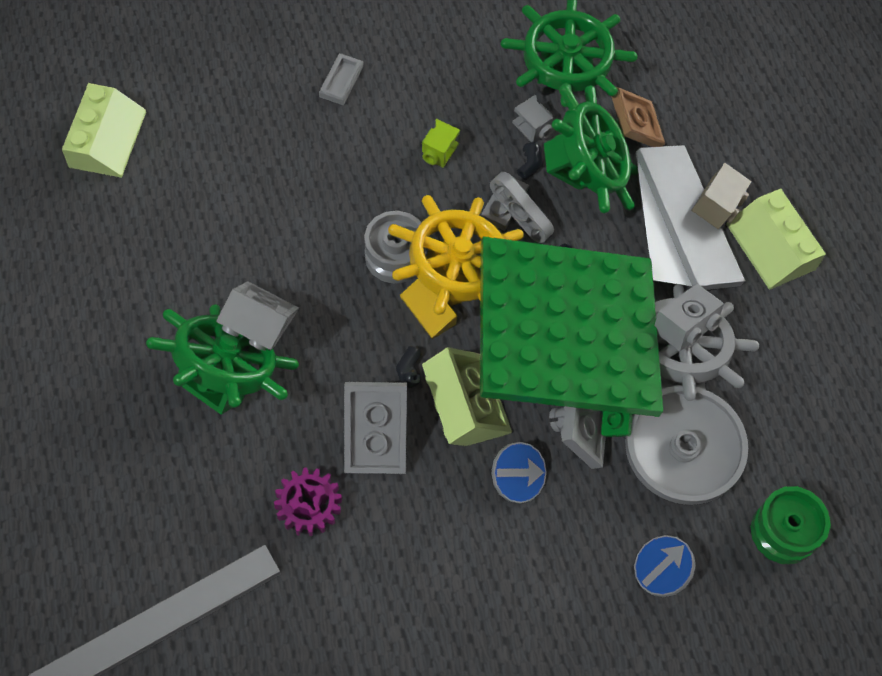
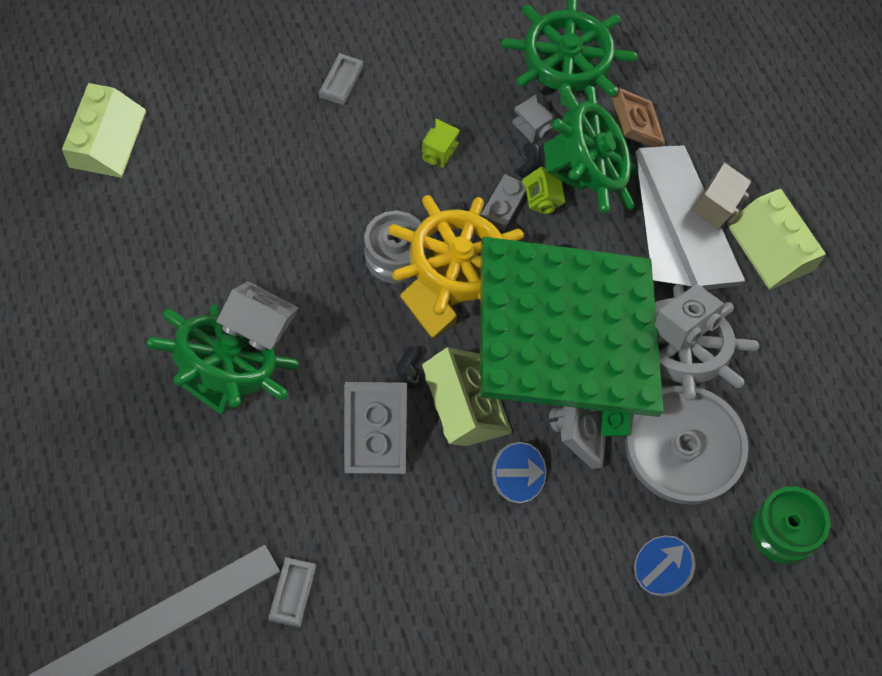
(292, 592): none -> light grey tile
(296, 507): magenta gear -> none
(512, 197): light grey beam -> none
(543, 191): none -> lime window

